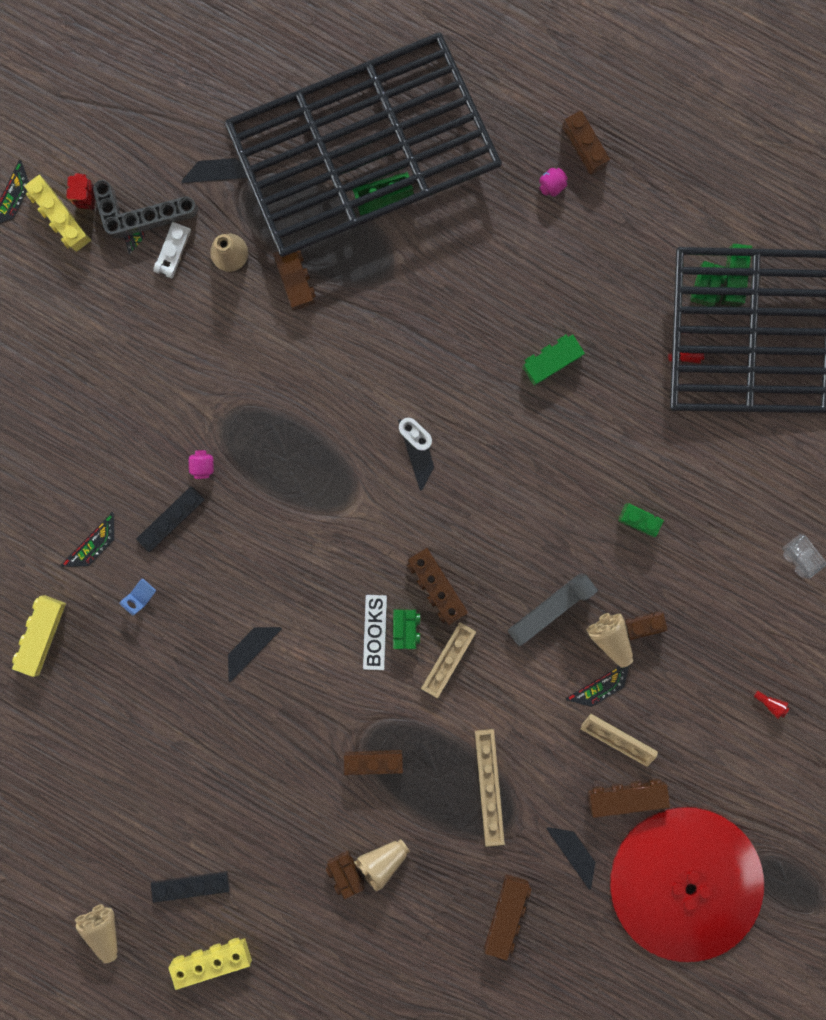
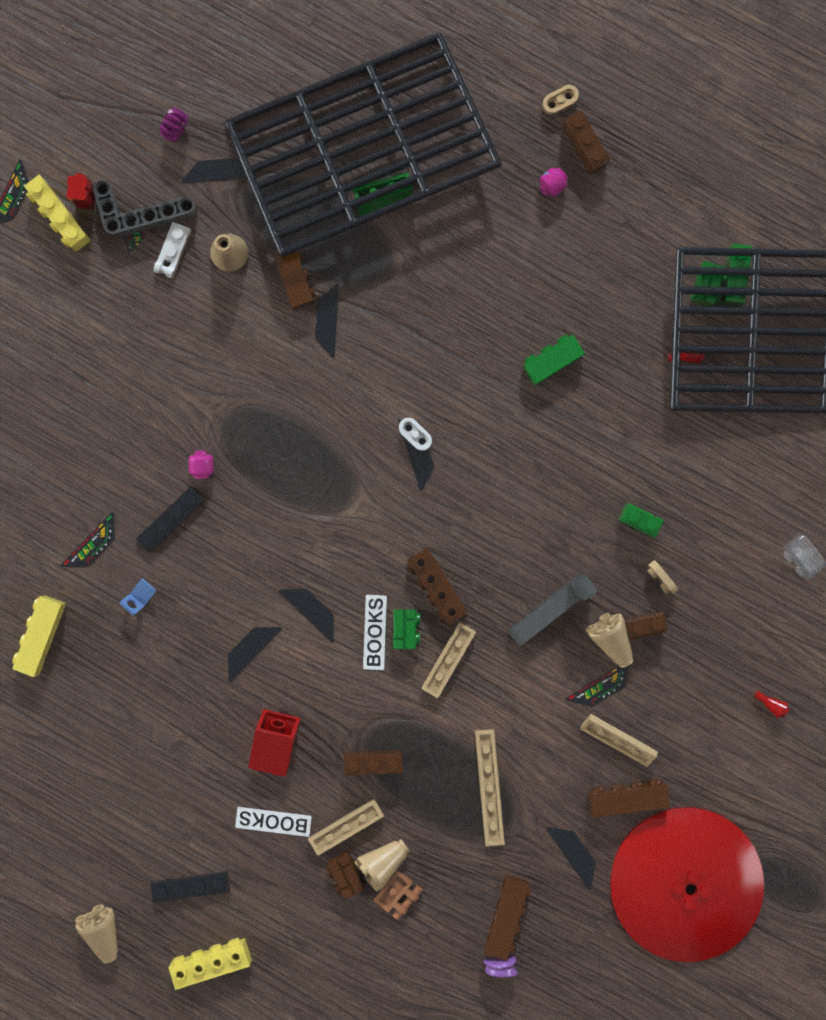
(174, 125): none -> magenta gear
(273, 742): none -> red slope
(273, 821): none -> white sticker
(311, 609): none -> black sticker
(327, 320): none -> black sticker
(346, 827): none -> tan plate
(393, 891): none -> nougat plate
(499, 967): none -> medium lavender piece
(559, 100): none -> tan plate
(656, 571): none -> tan plate

